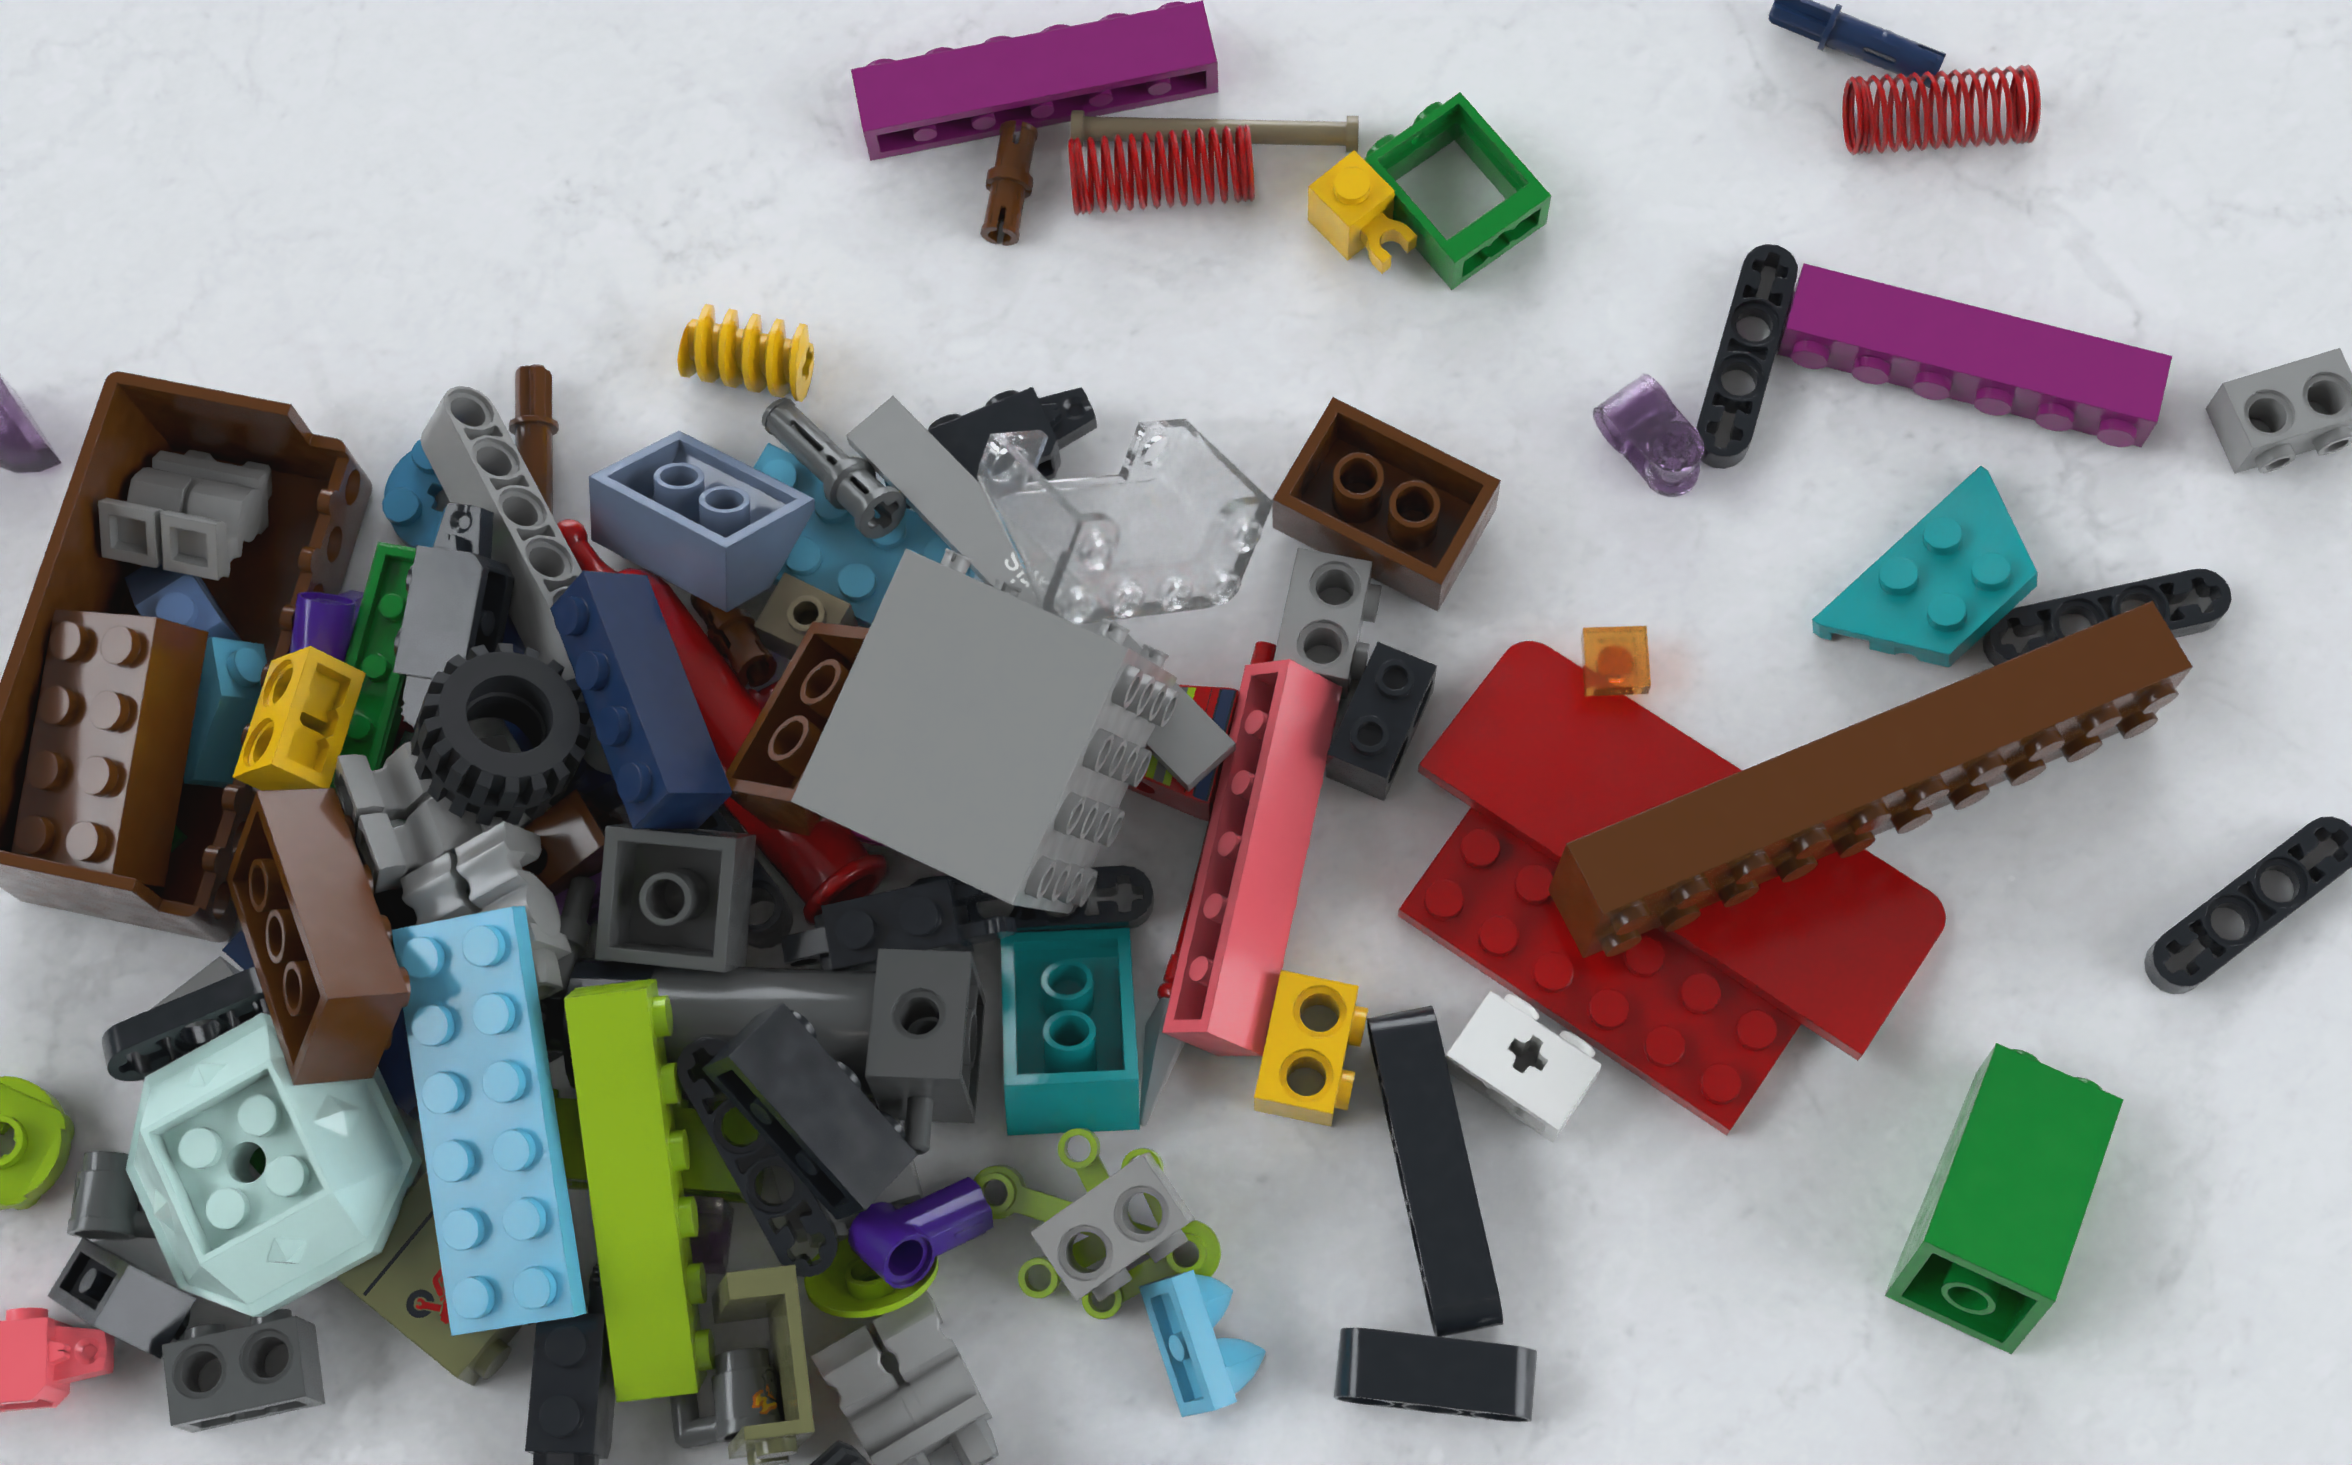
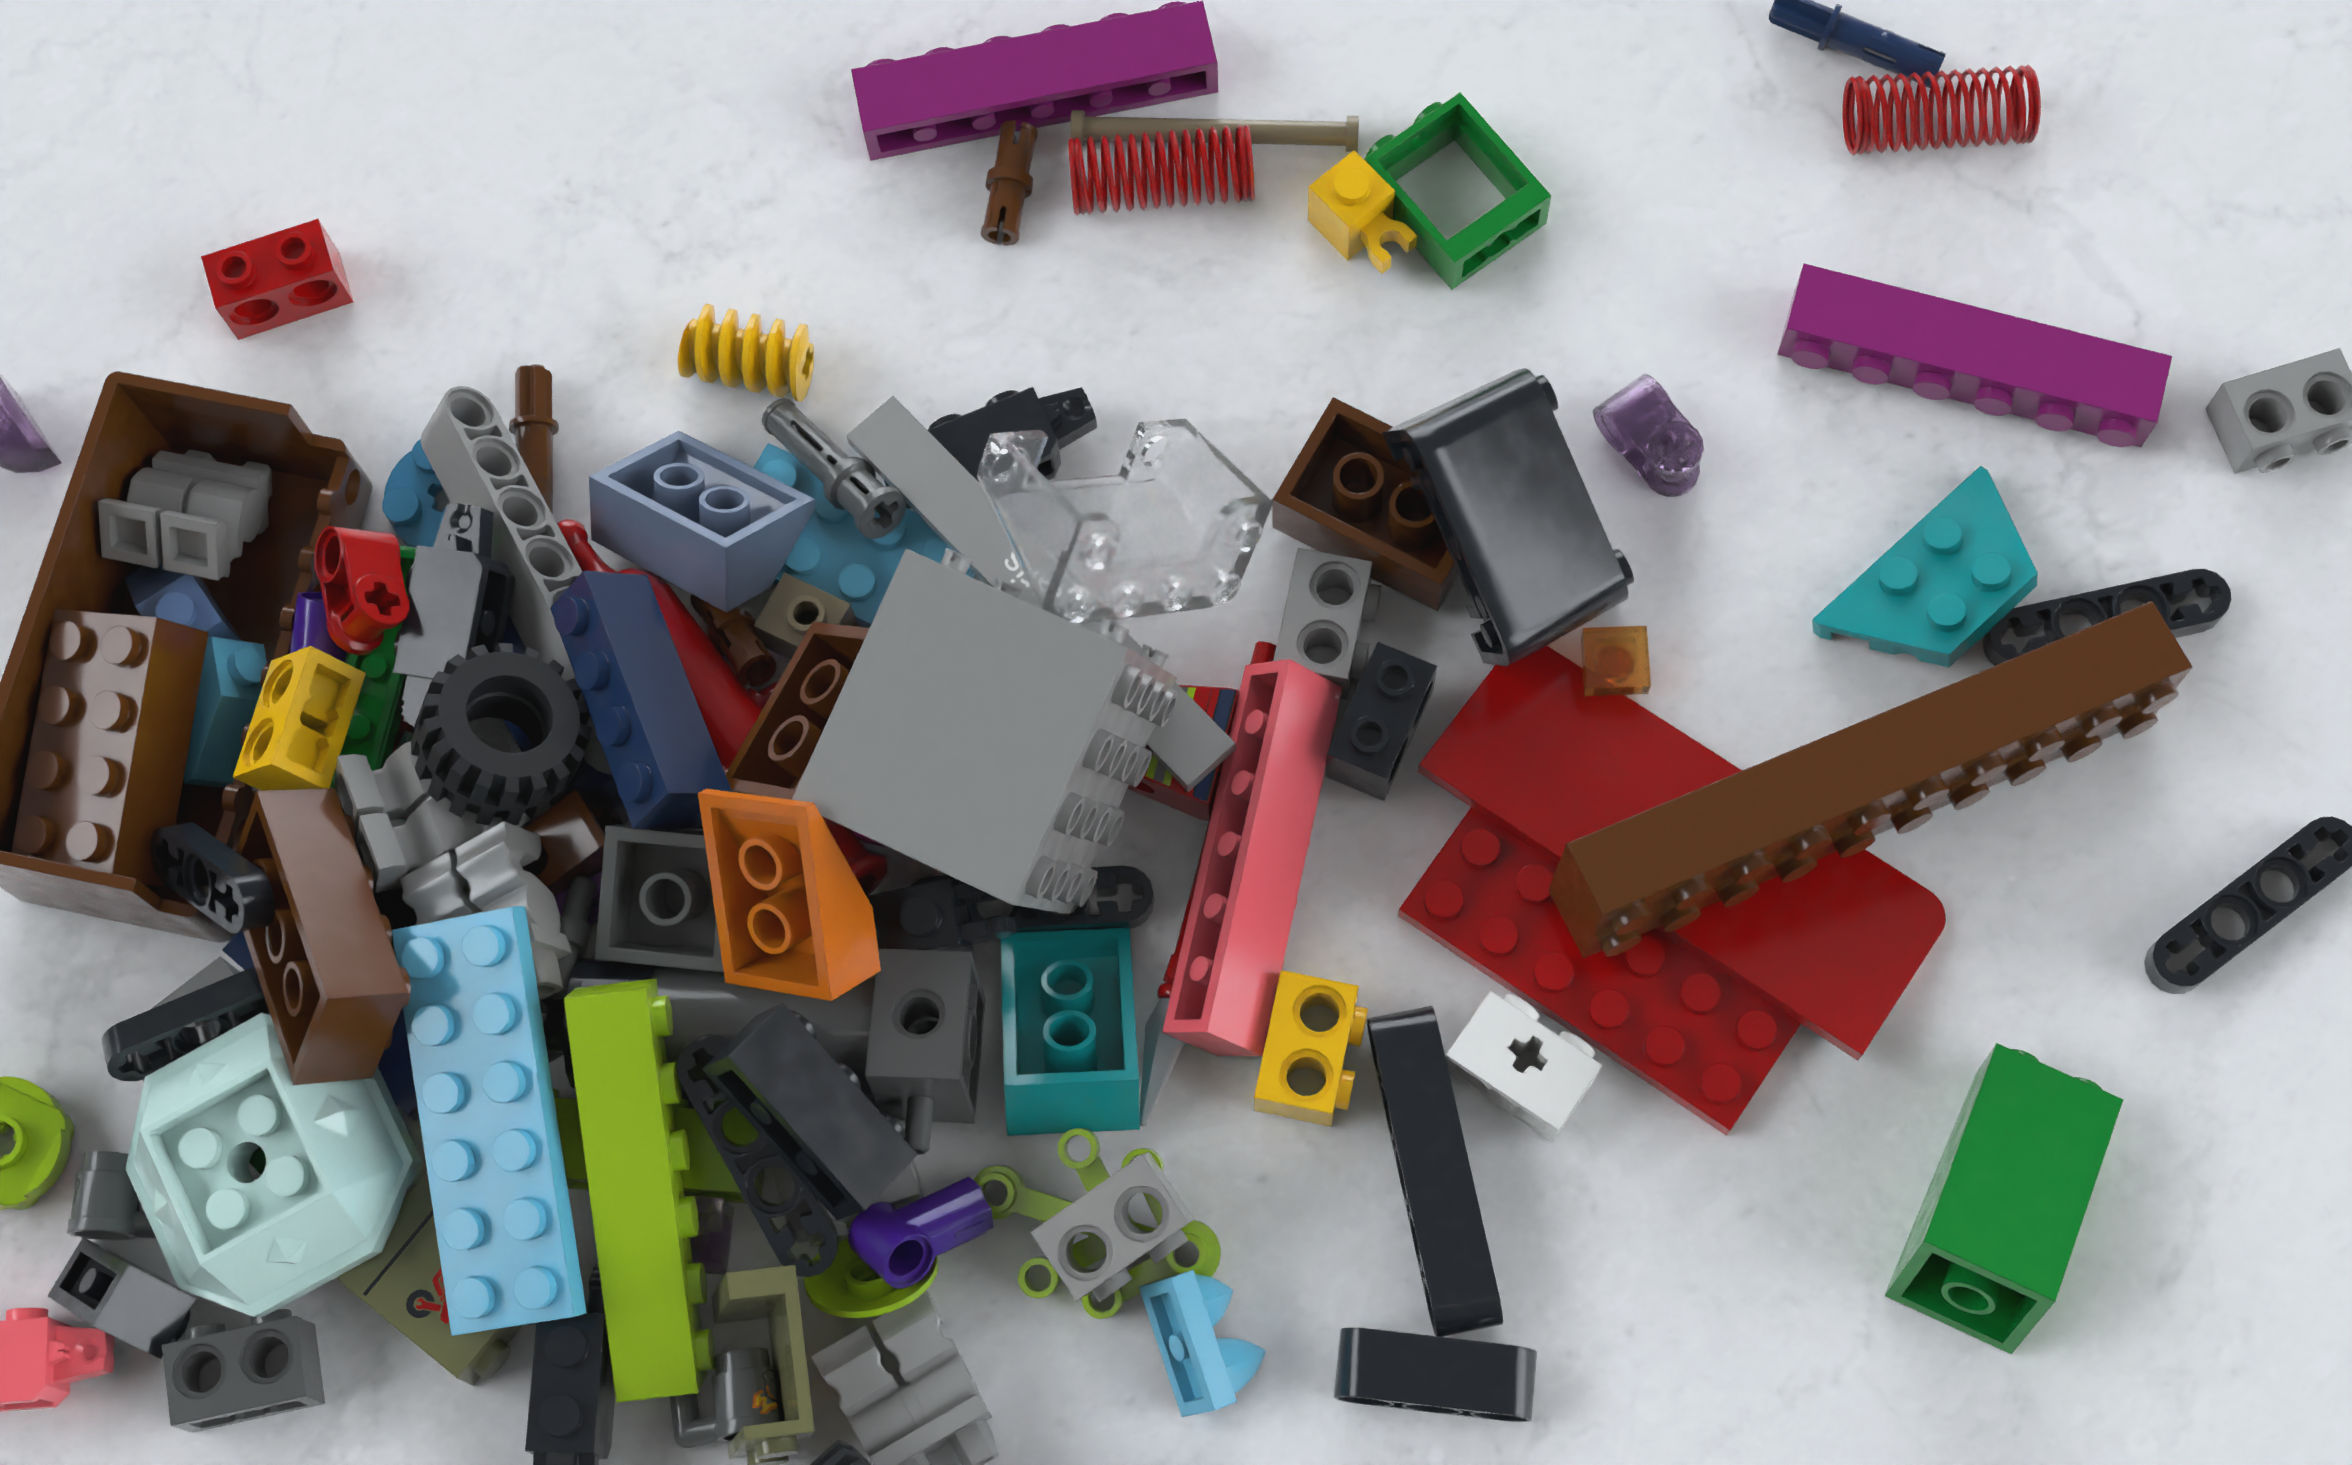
(212, 877): none -> black beam
(277, 279): none -> red brick
(360, 586): none -> red piece
(785, 898): none -> orange slope
(1513, 514): none -> black windscreen
(1746, 355): black beam -> none

